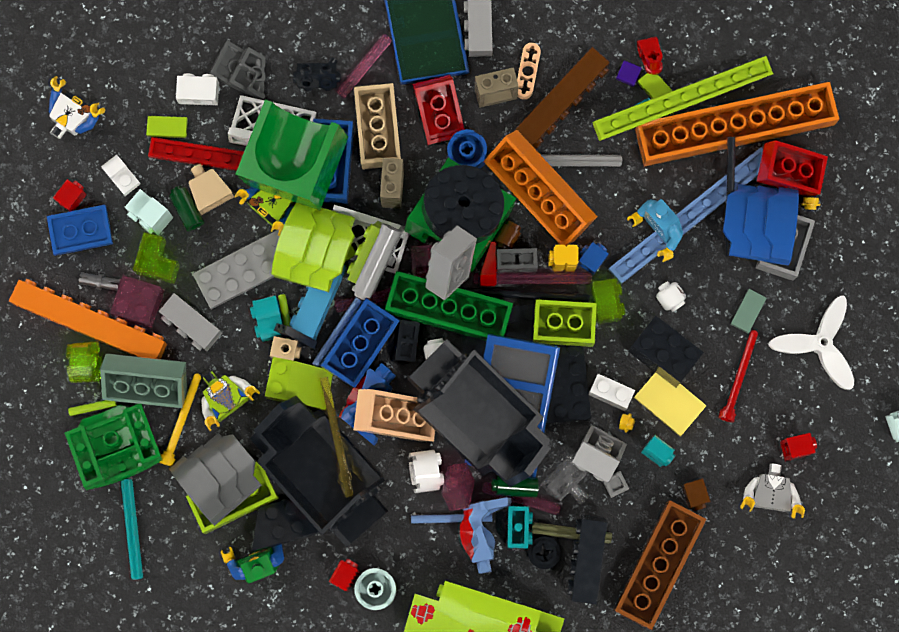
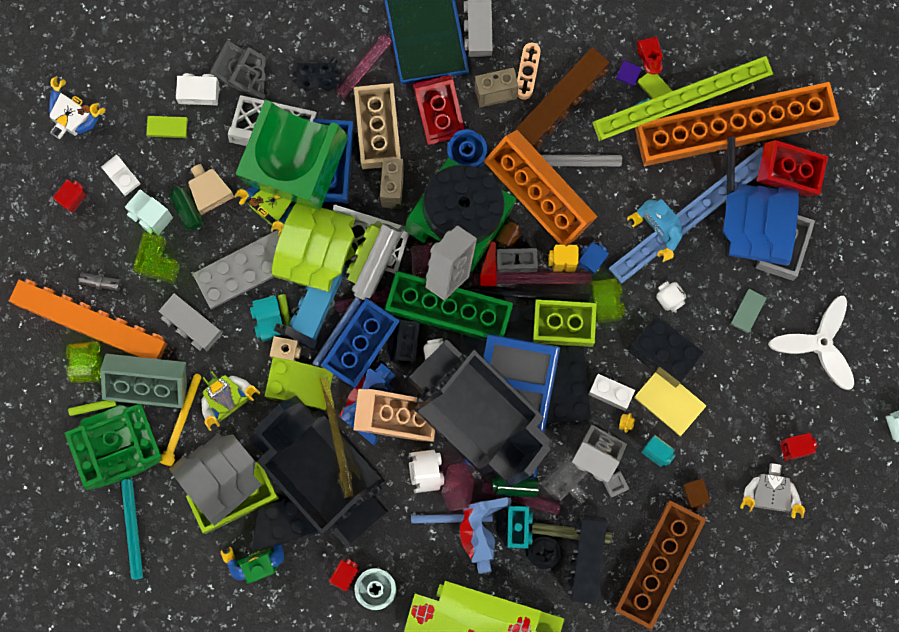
(79, 230): blue plate -> none
(137, 301): clear pink brick -> none
(195, 154): red tile -> none
(728, 412): red piece -> none
(810, 203): yellow plate -> none

